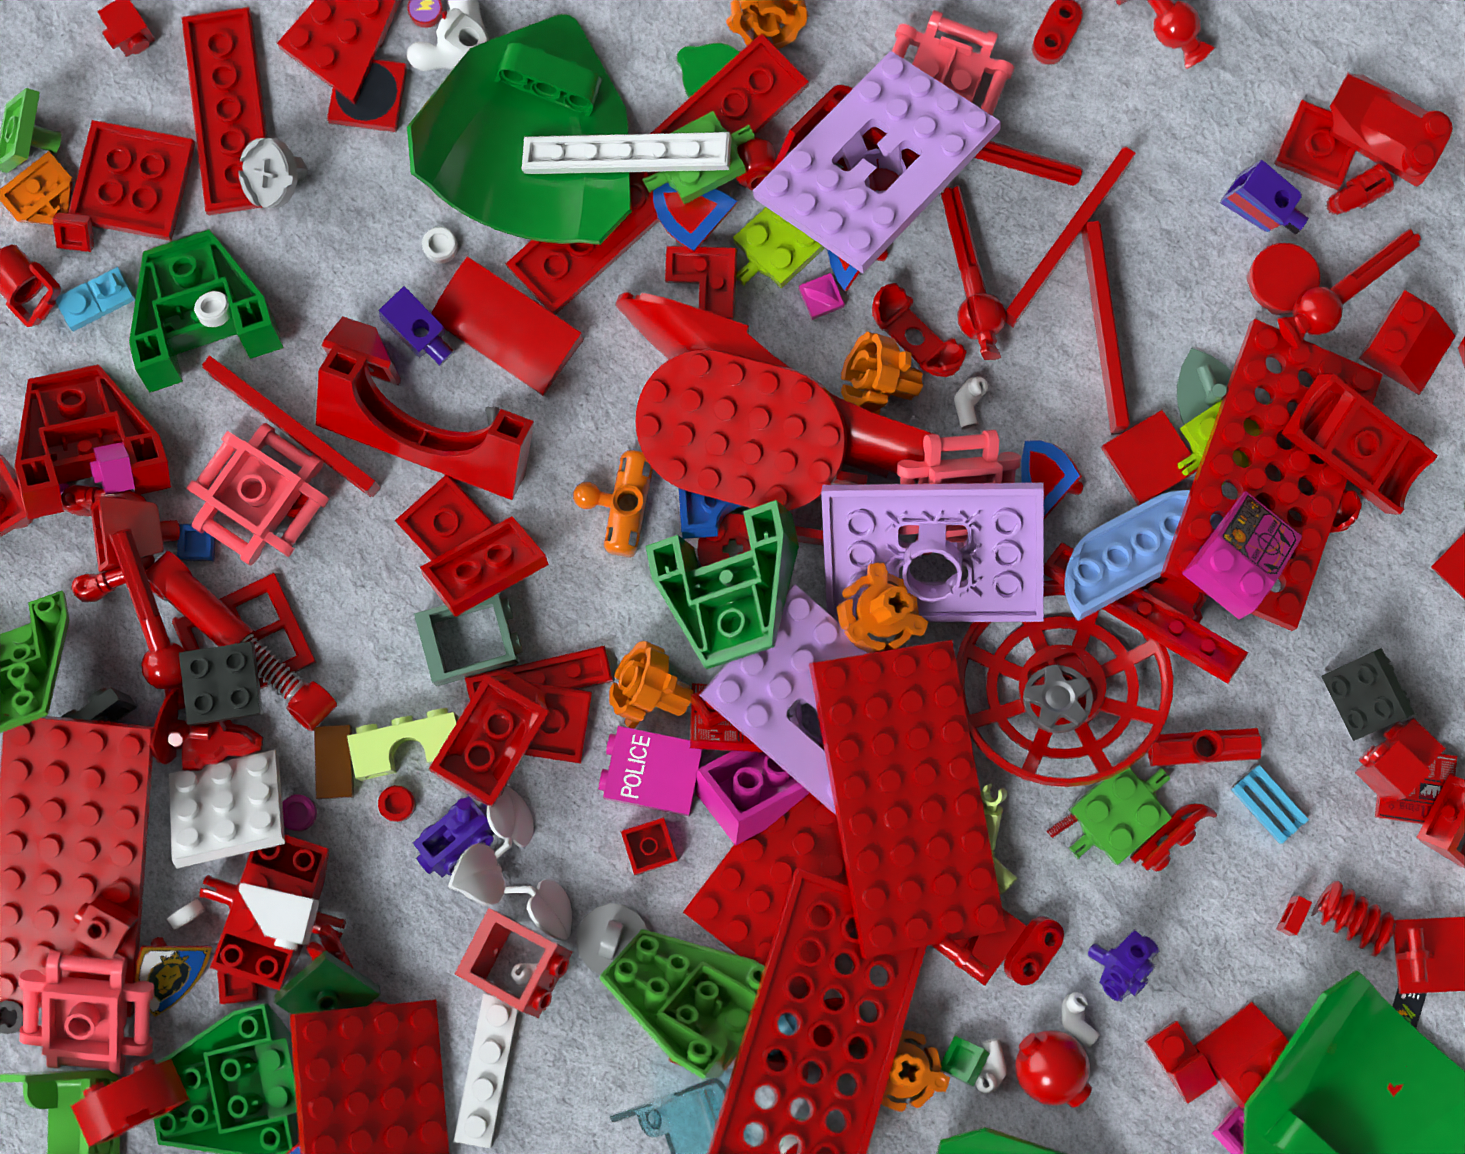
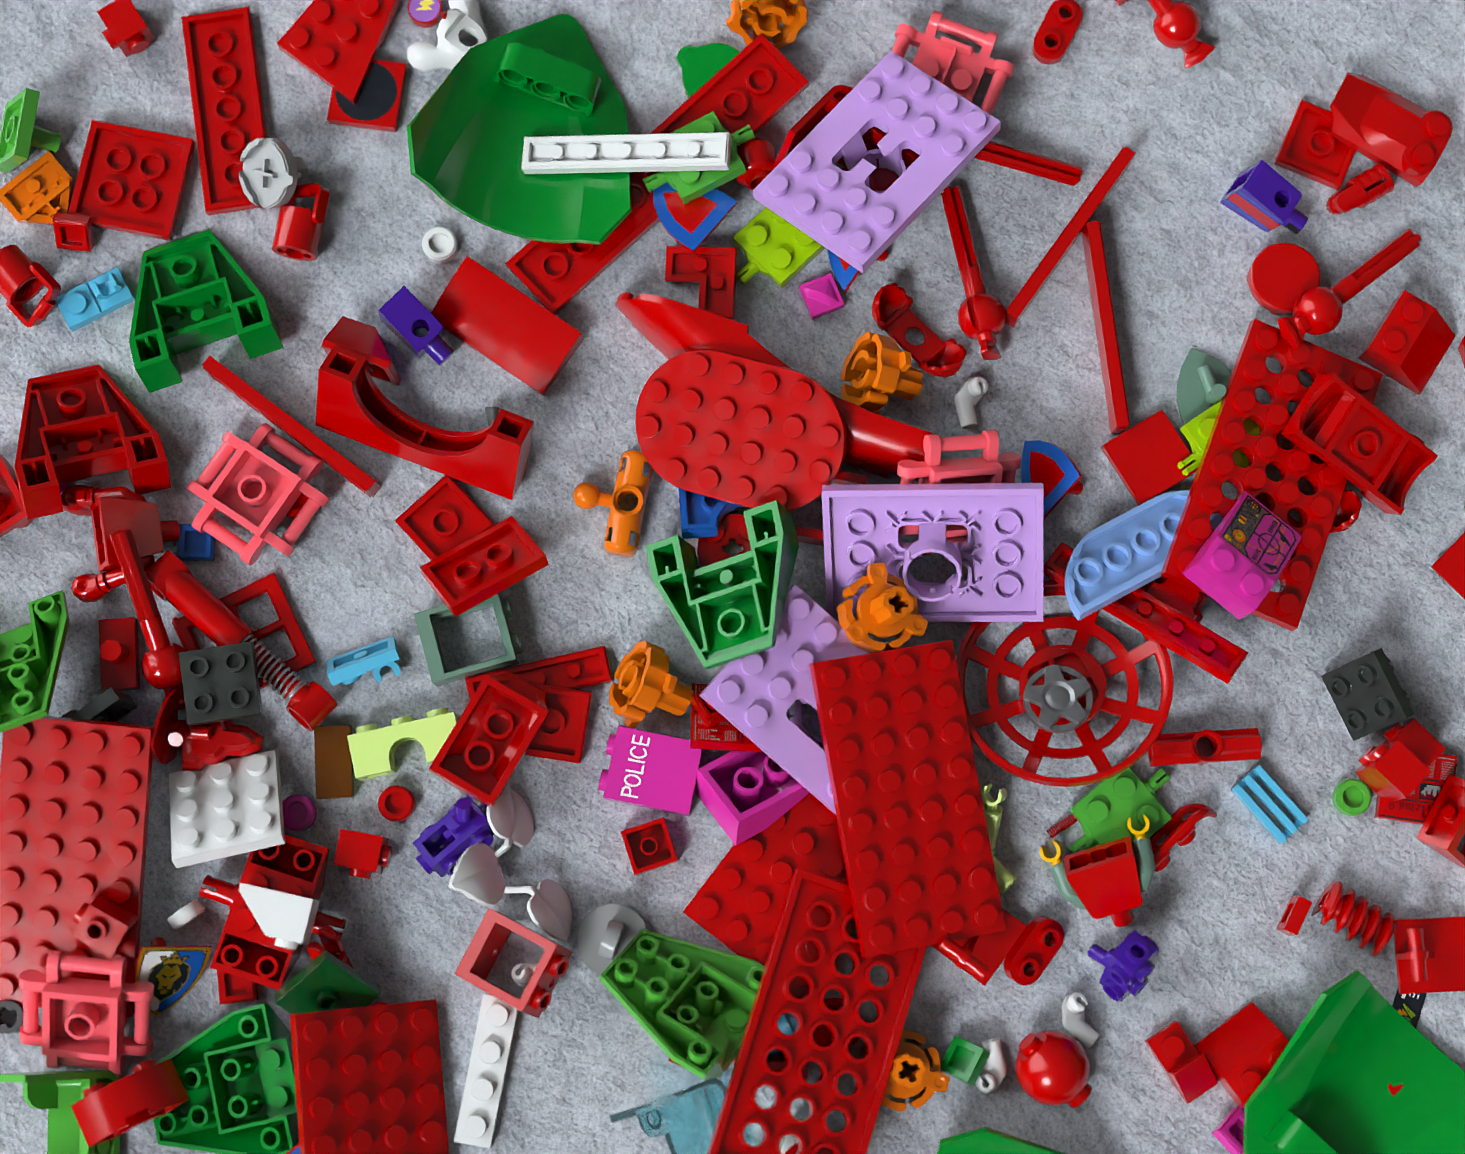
(112, 468): dark pink plate -> none
(119, 653): none -> red tile
(213, 309): white tile -> none
(300, 228): none -> red piece
(353, 664): none -> medium azure plate
(362, 853): none -> red brick
(1107, 876): none -> red torso
(1352, 797): none -> bright green tile

